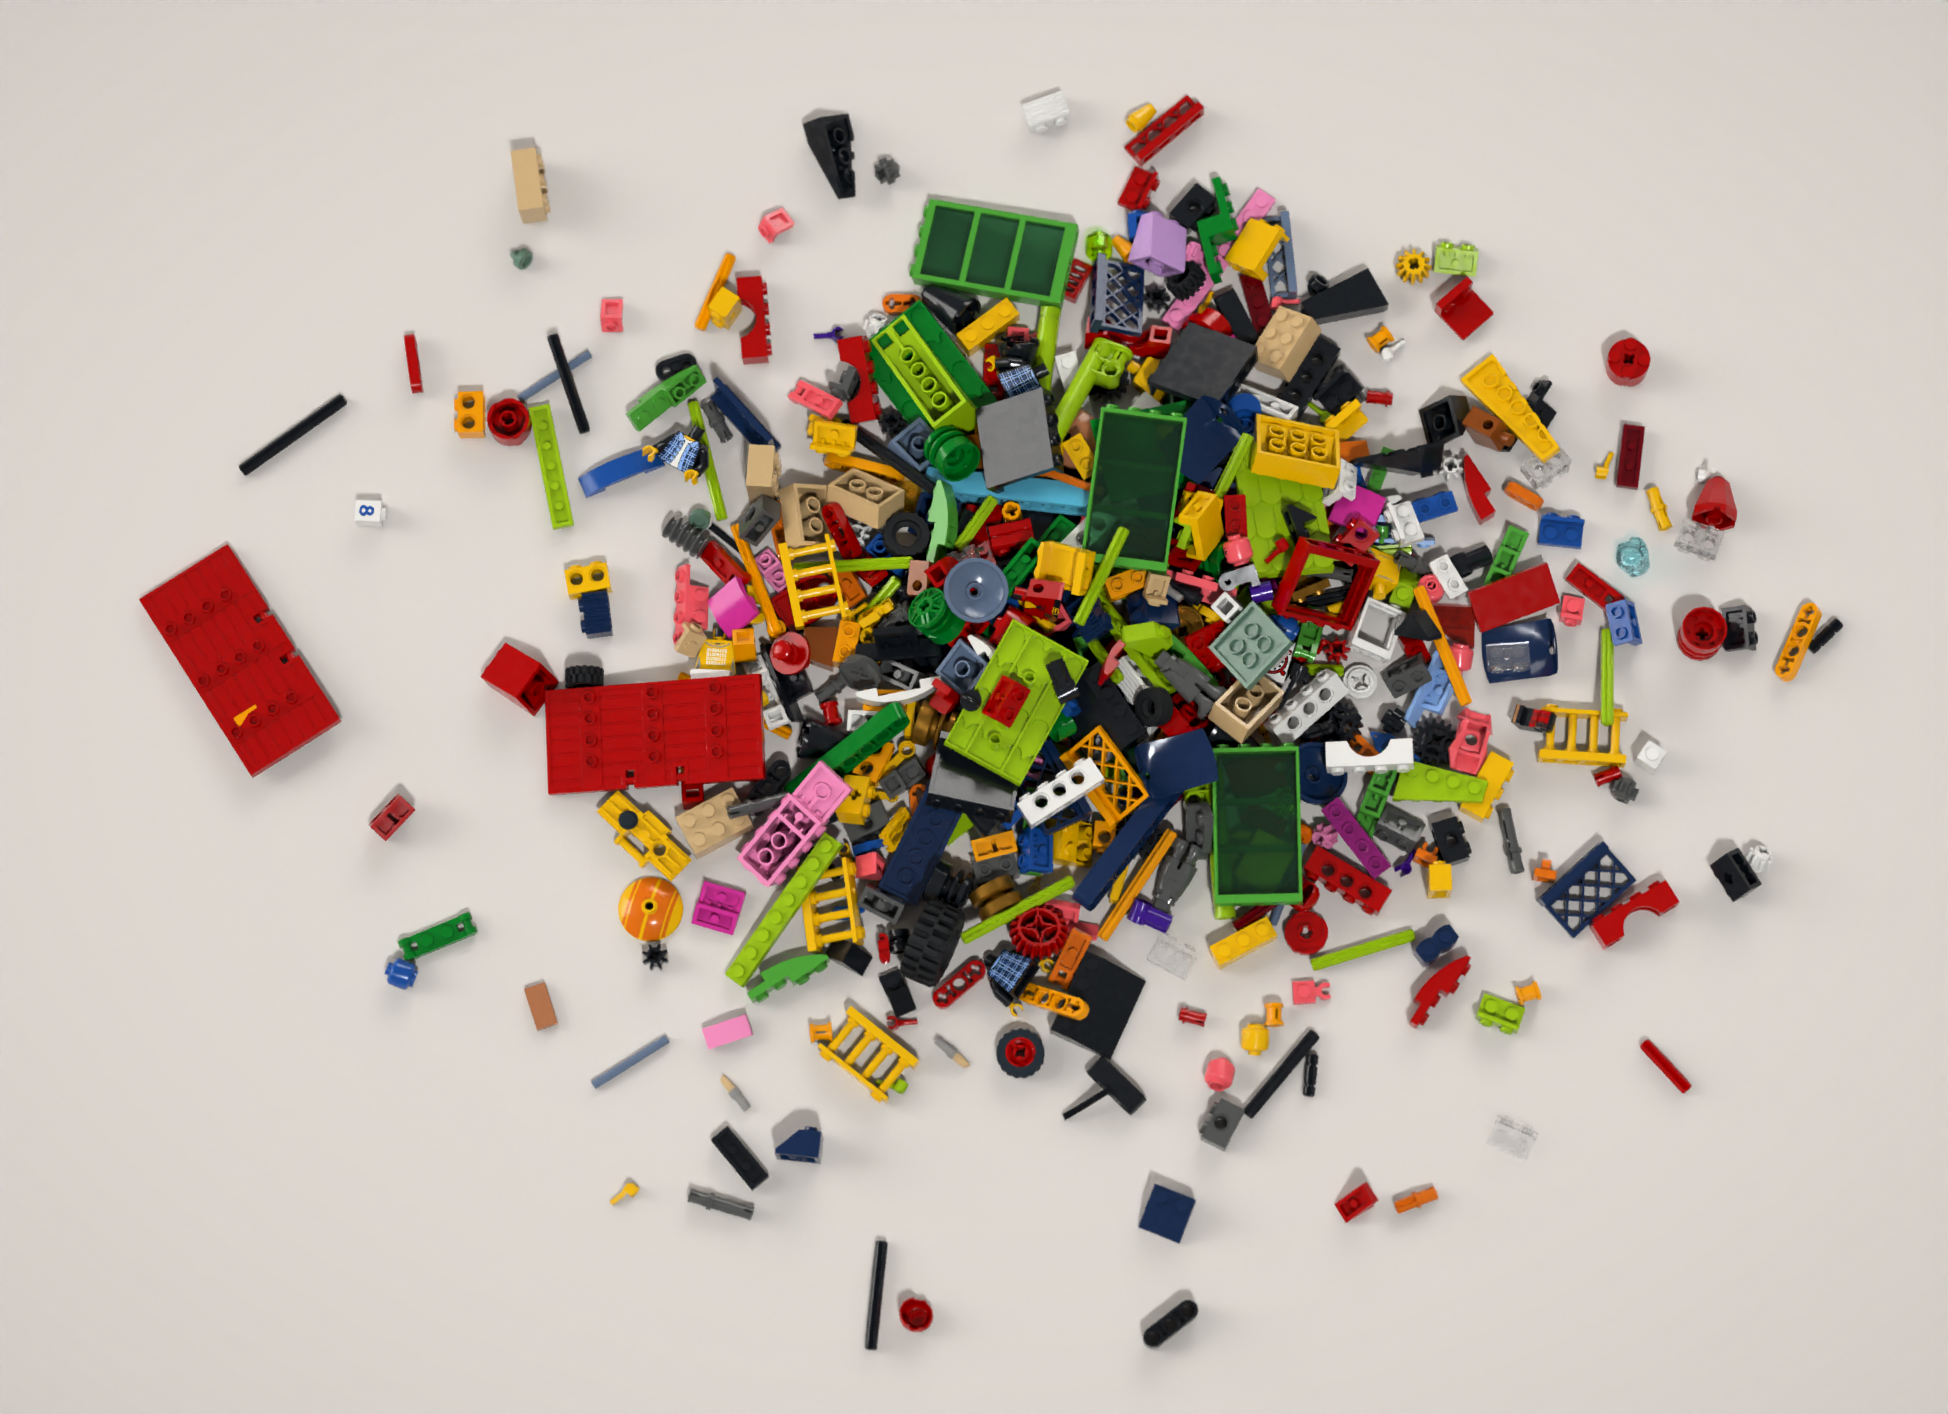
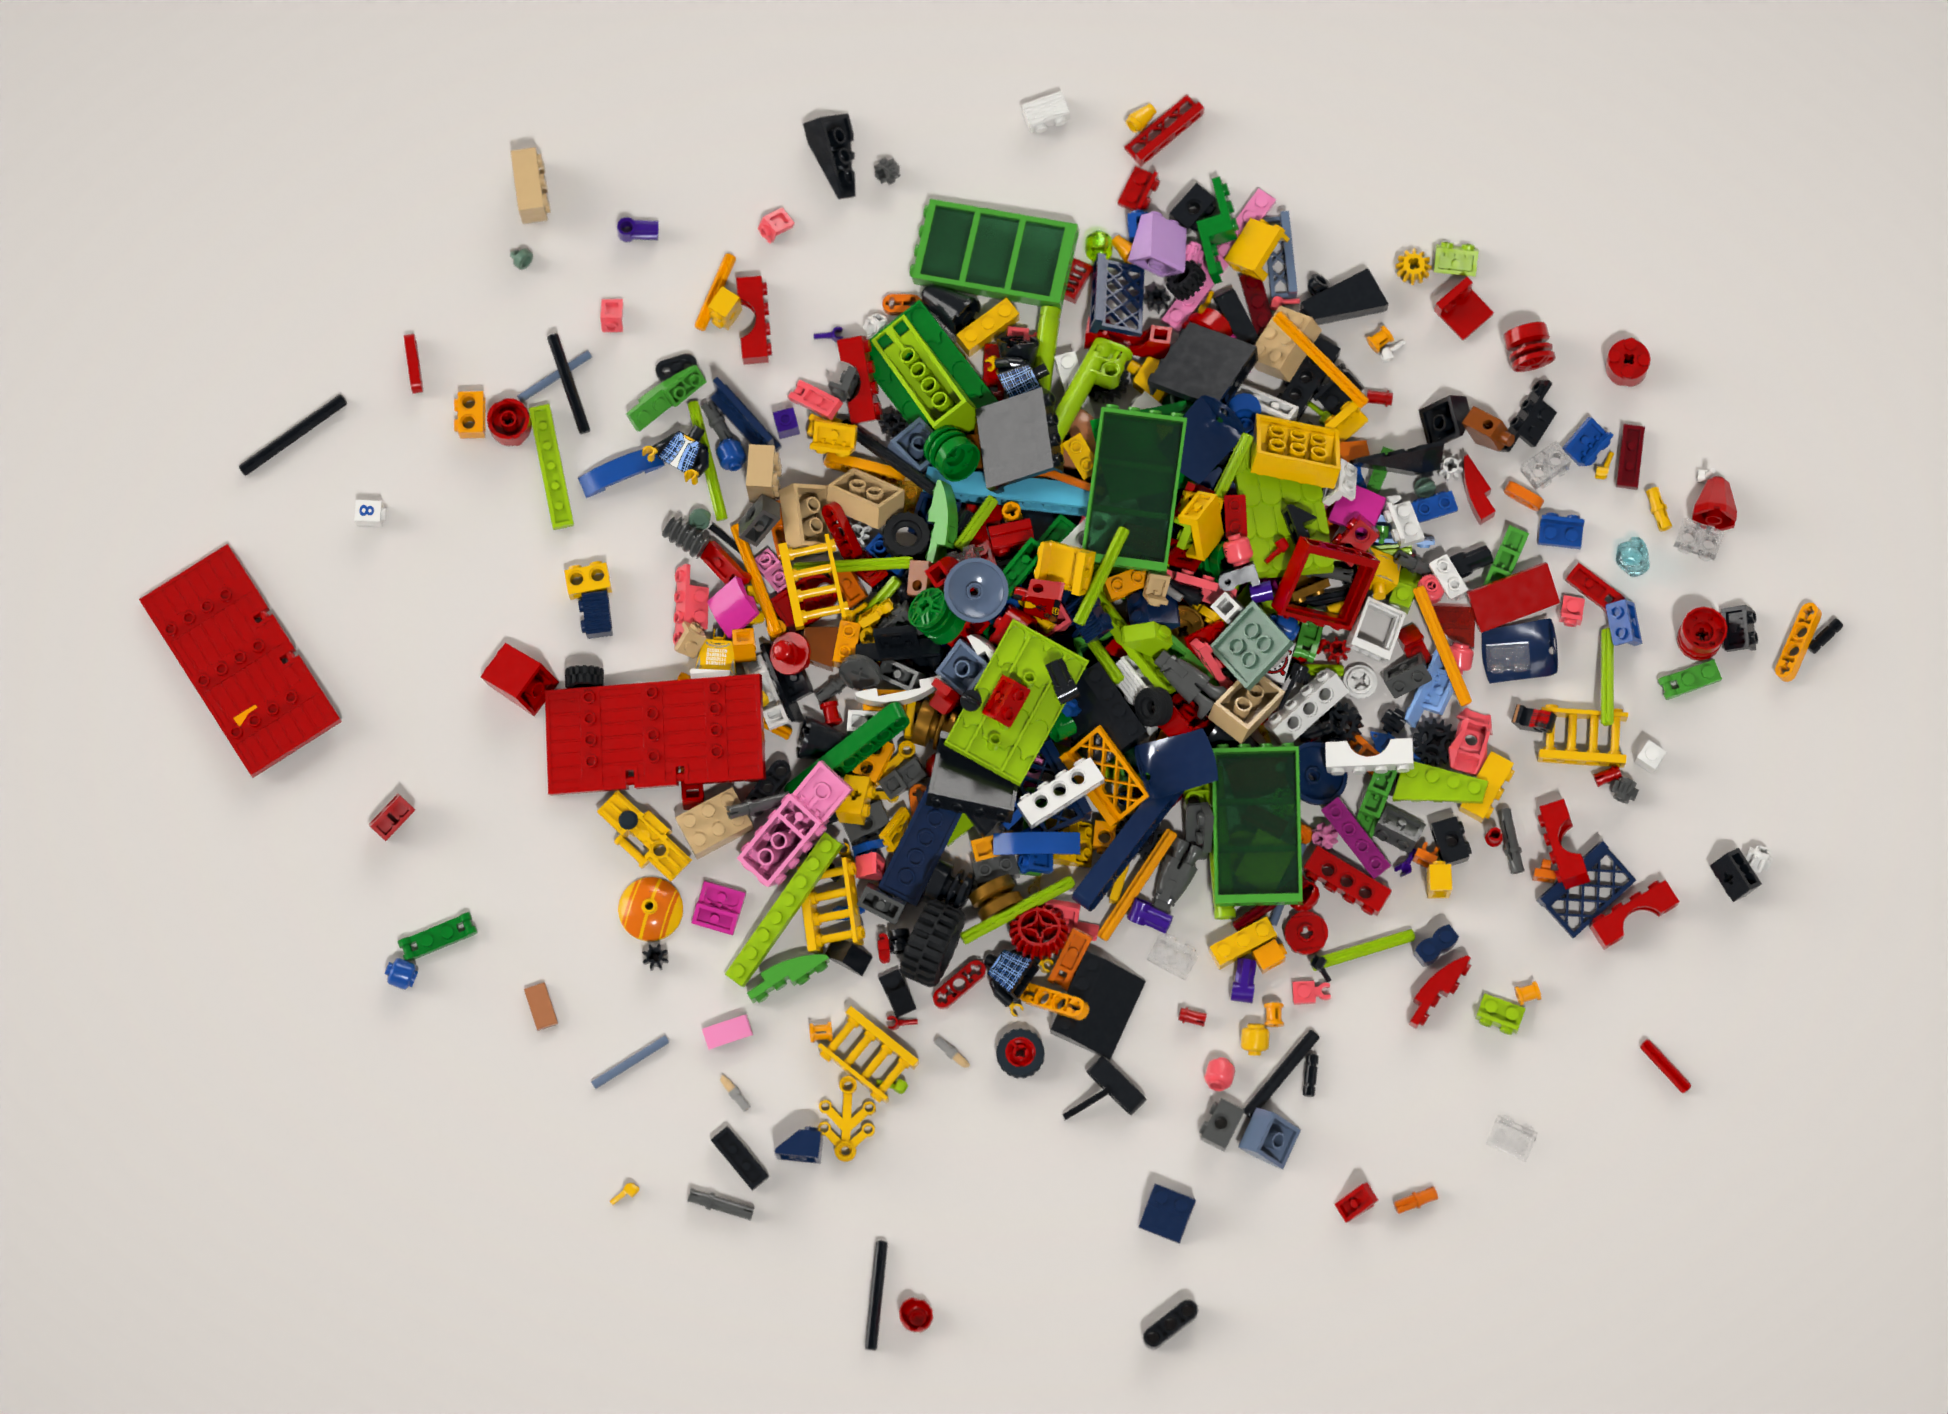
(640, 230): none -> dark purple piece
(730, 454): none -> blue head
(786, 423): none -> dark purple brick
(846, 1123): none -> yellow plant
(1036, 843): none -> blue slope
(1110, 663): slope -> none
(1212, 664): none -> coral plate
(1243, 985): none -> dark purple piece
(1269, 955): none -> light orange brick
(1269, 1138): none -> sand blue slope
(1318, 963): none -> black hand
(1320, 359): none -> light orange axle
(1419, 626): black slope -> none
(1424, 488): none -> sand green tile
(1492, 841): none -> red pin
(1501, 397): yellow wing -> none
(1529, 346): none -> red wheel
(1570, 865): none -> red arch
(1587, 443): none -> blue bracket
(1690, 679): none -> bright green plate

